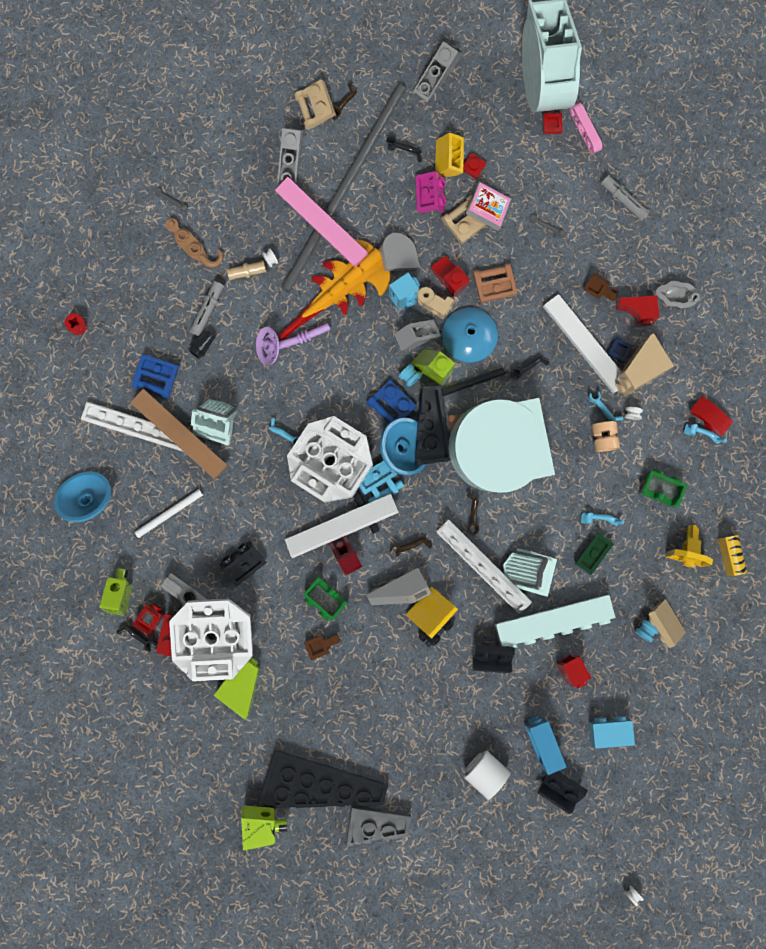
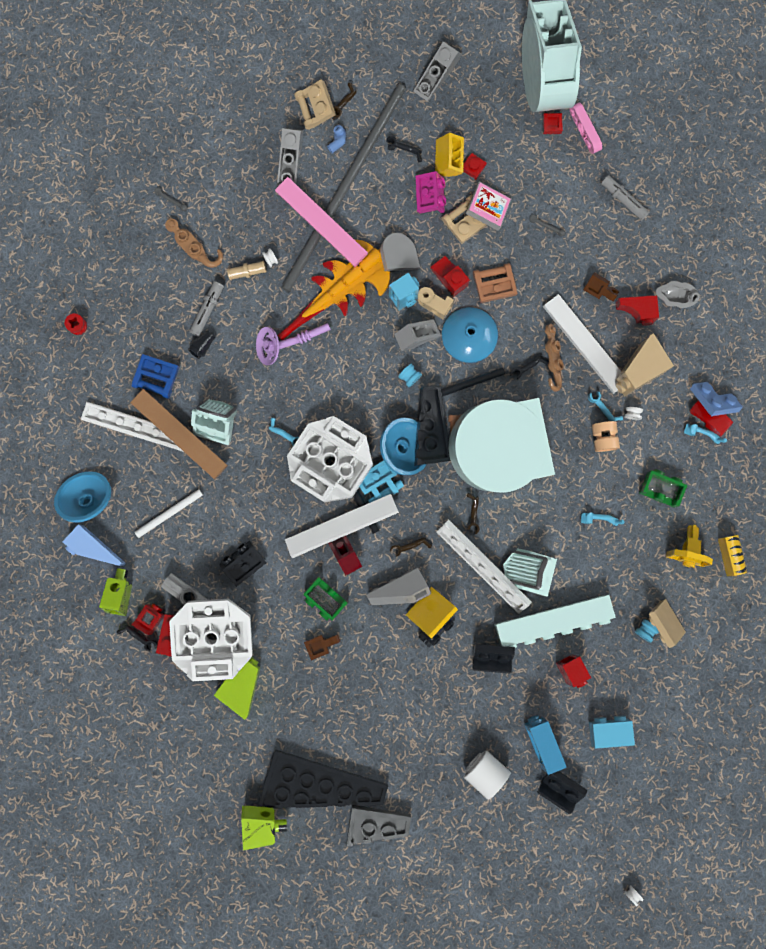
(86, 544): none -> light blue slope
(339, 139): none -> medium blue arm
(394, 399): blue plate -> none
(434, 365): lime slope -> none
(555, 363): none -> medium nougat piece
(594, 553): dark green plate -> none
(619, 350): dark blue tile -> none
(715, 403): none -> medium blue plate

